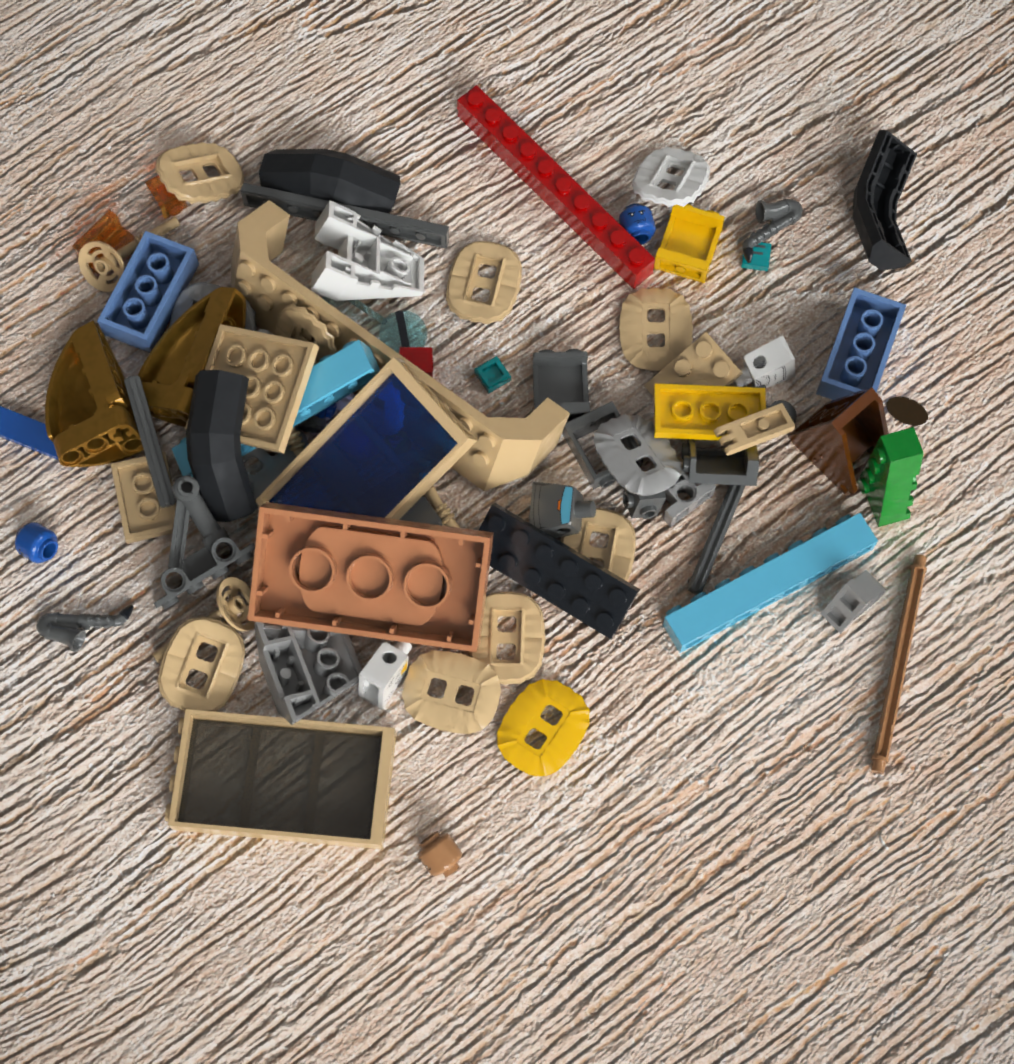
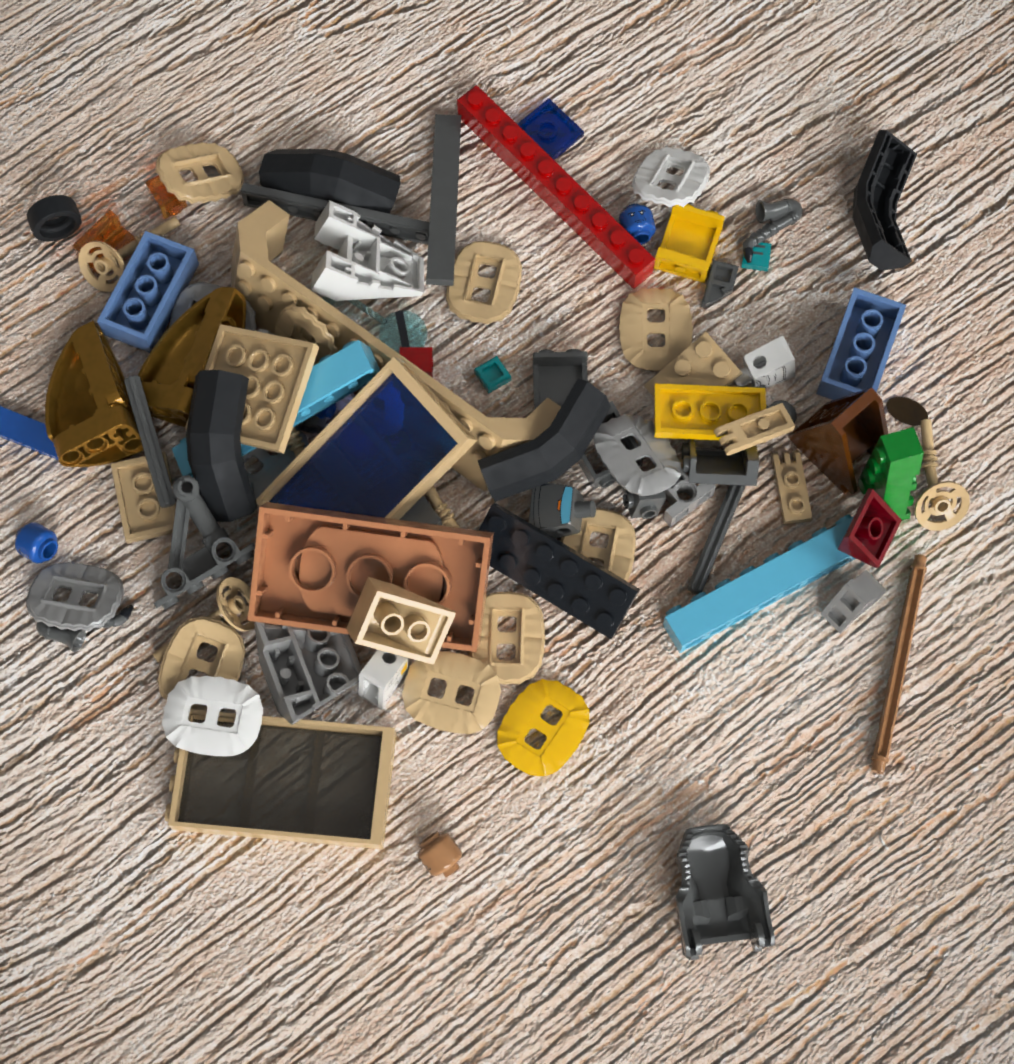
(53, 207): none -> black tyre
(80, 580): none -> light grey piece
(208, 737): none -> white piece
(399, 621): none -> tan slope
(444, 200): none -> dark grey tile
(551, 129): none -> clear blue tile
(552, 450): none -> black piece
(719, 283): none -> dark grey tile
(719, 893): none -> dark grey animal
(791, 488): none -> tan hinge
(870, 530): none -> dark red slope
(936, 497): none -> tan dish

